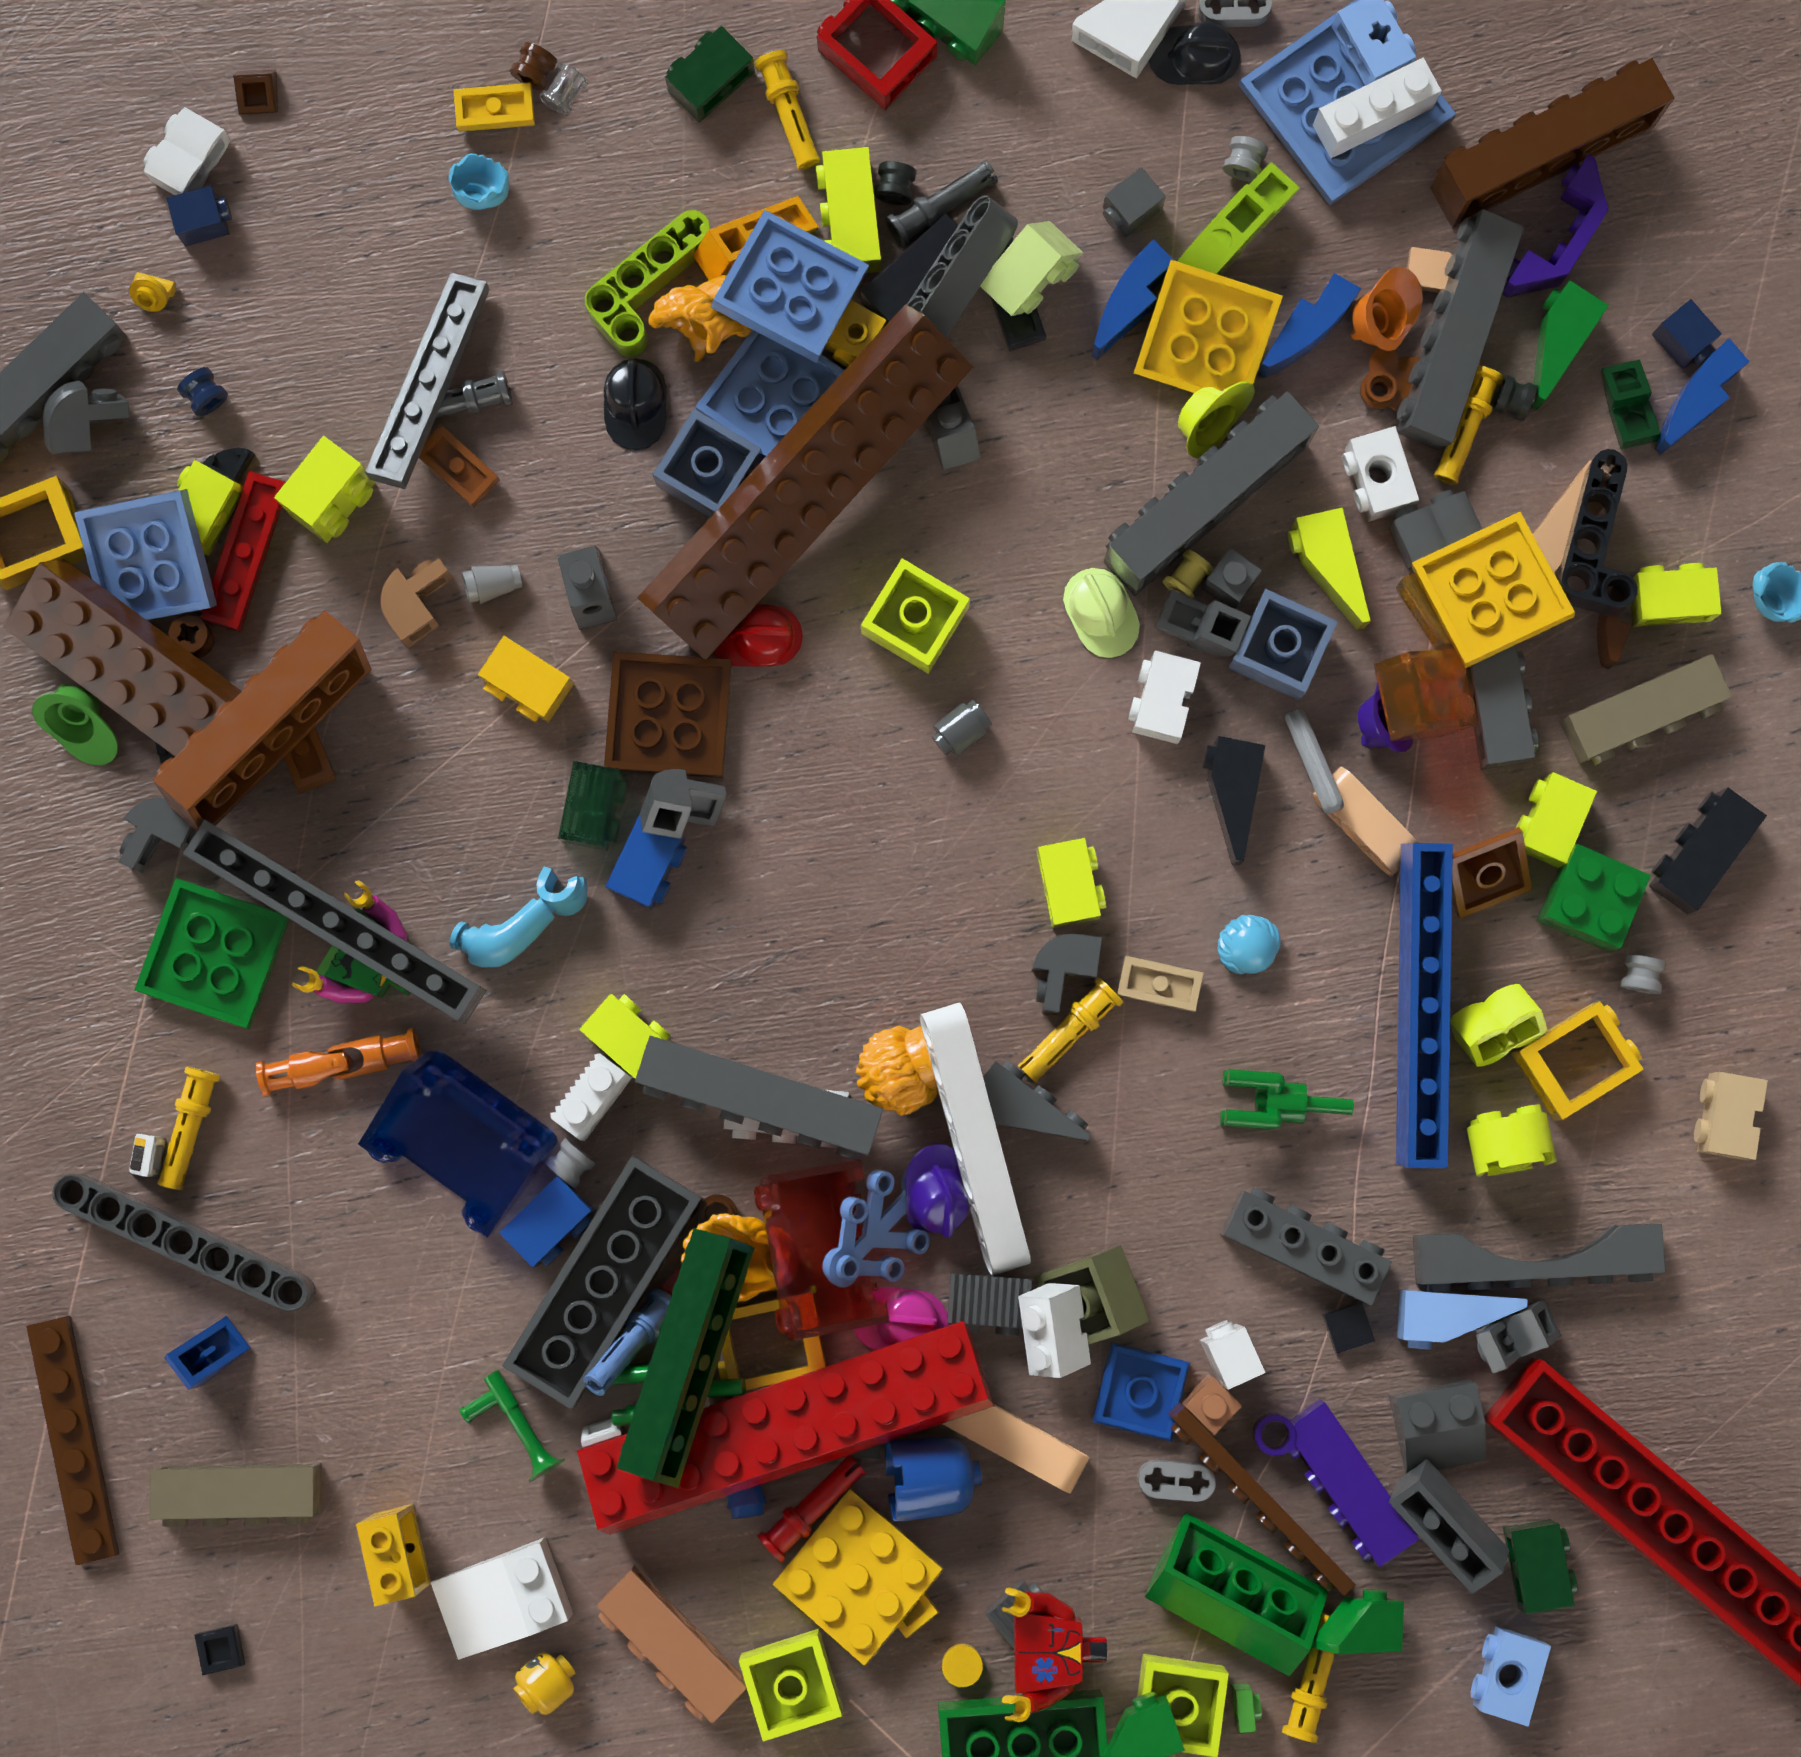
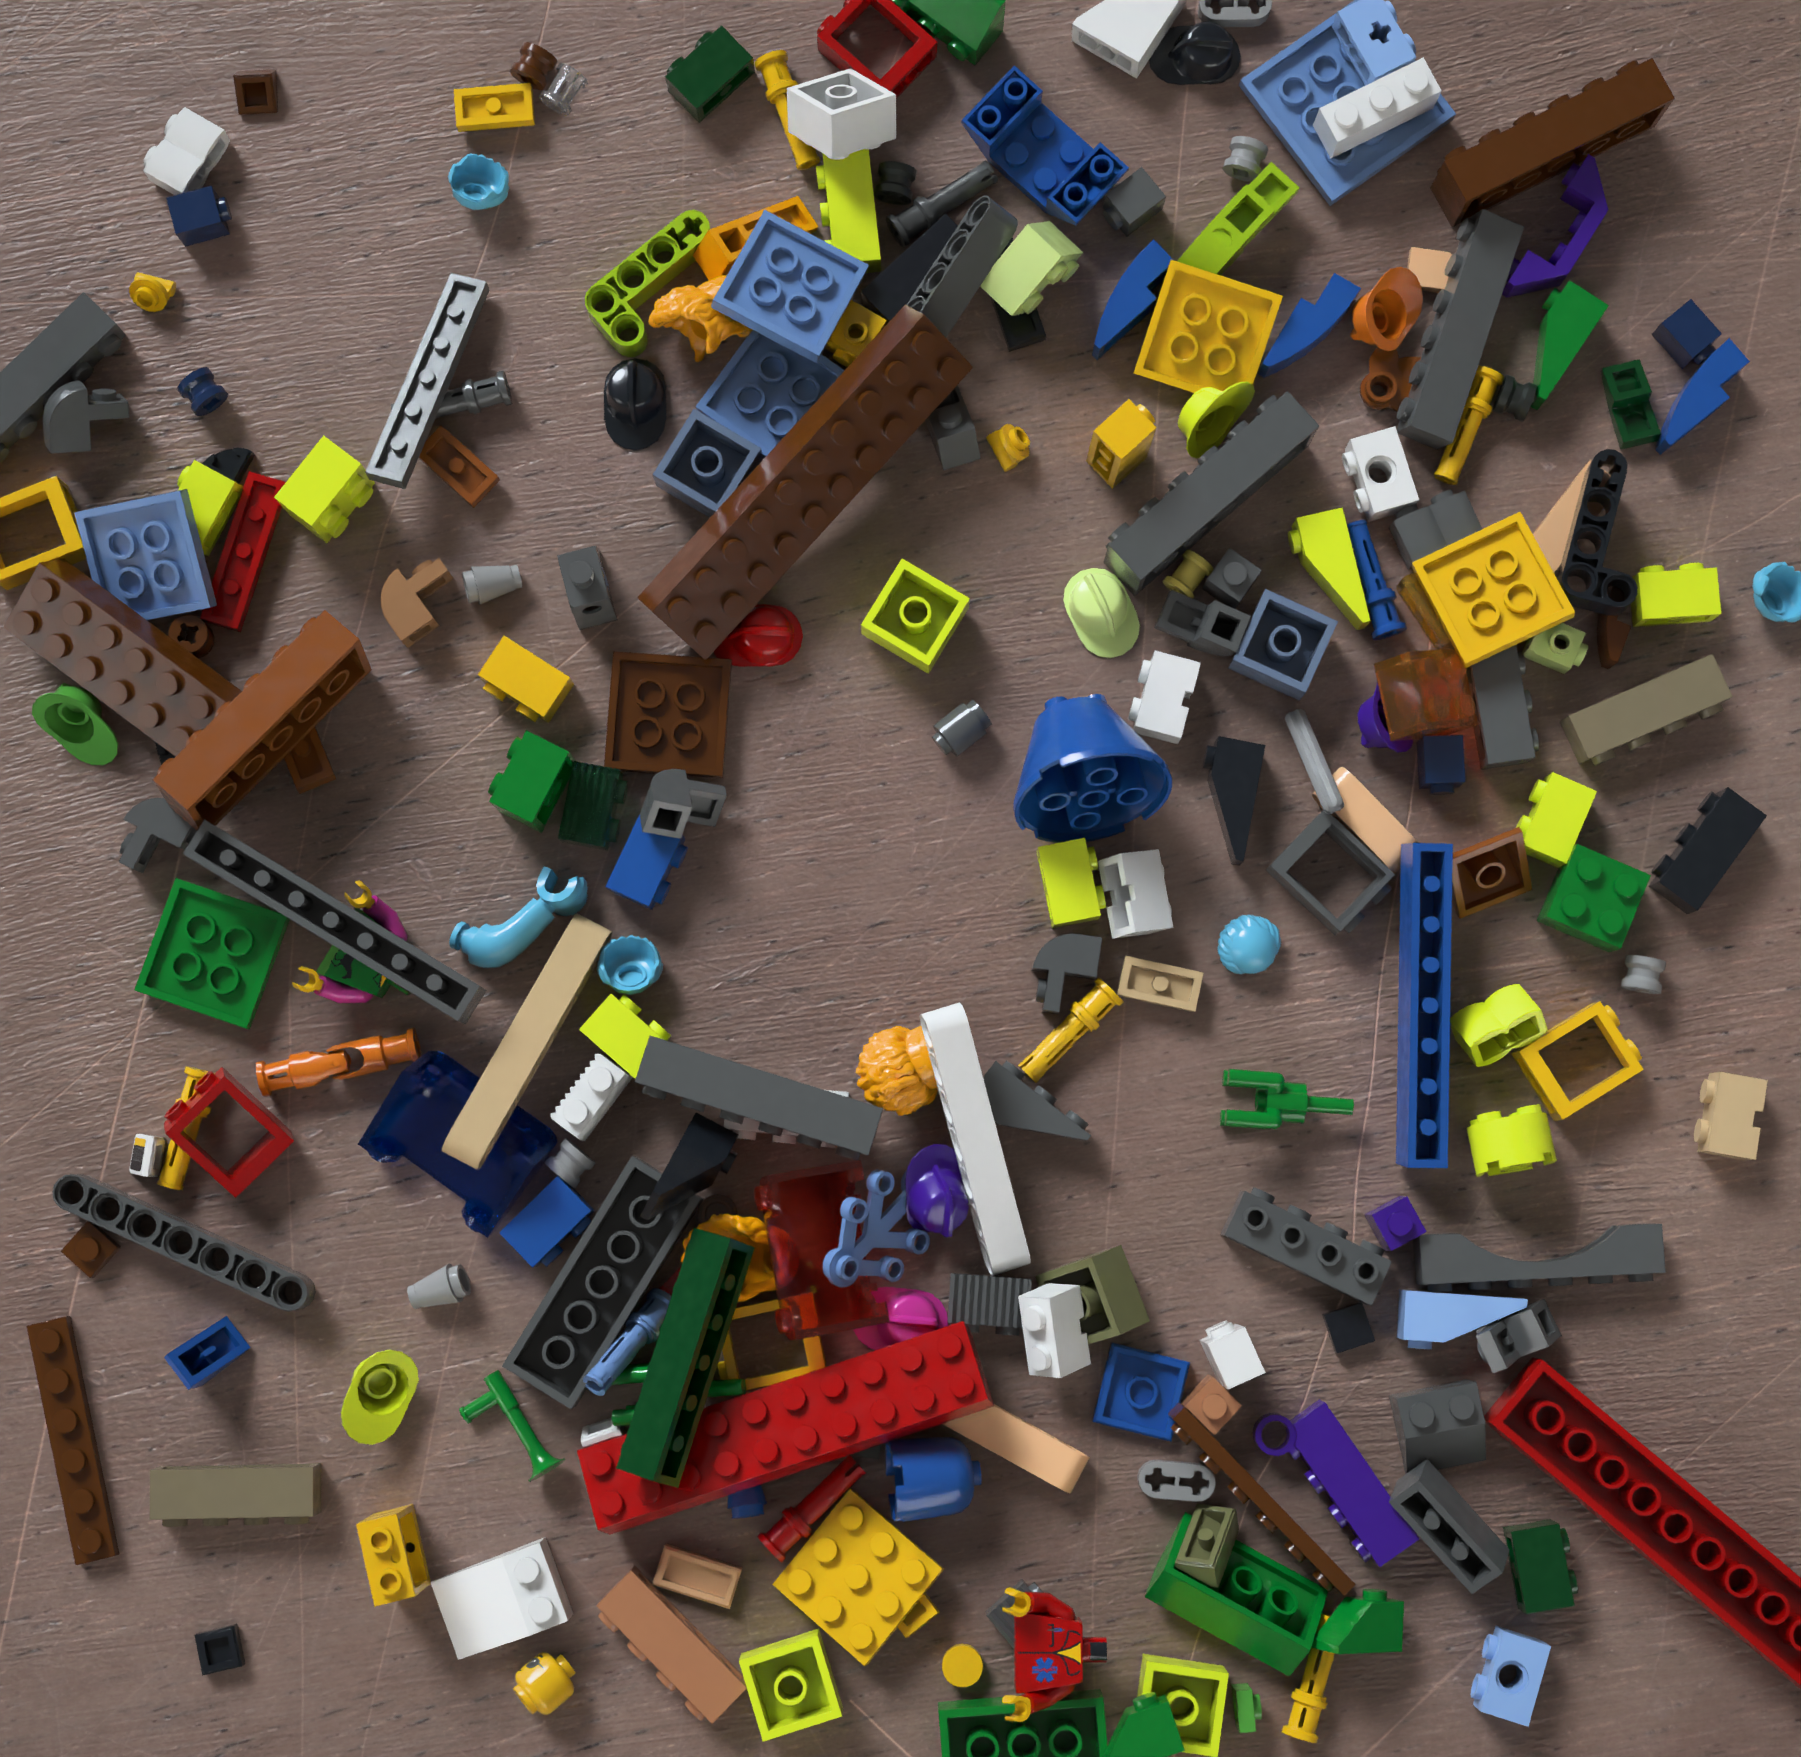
(90, 1249): none -> reddish brown plate
(254, 1160): none -> red window
(379, 1396): none -> neon yellow piece
(440, 1288): none -> light grey cone
(526, 1042): none -> tan beam
(531, 781): none -> green brick
(629, 964): none -> medium azure hair
(694, 1164): none -> black slope
(697, 1576): none -> light nougat tile
(841, 113): none -> white brick
(1009, 445): none -> yellow plate
(1040, 150): none -> blue slope
(1087, 773): none -> blue cone
(1121, 442): none -> yellow brick
(1136, 893): none -> white brick
(1208, 1543): none -> olive slope
(1352, 846): none -> dark grey window
(1377, 595): none -> blue pin
(1395, 1223): none -> dark purple brick
(1441, 763): none -> dark blue brick
(1543, 650): none -> yellowish green brick

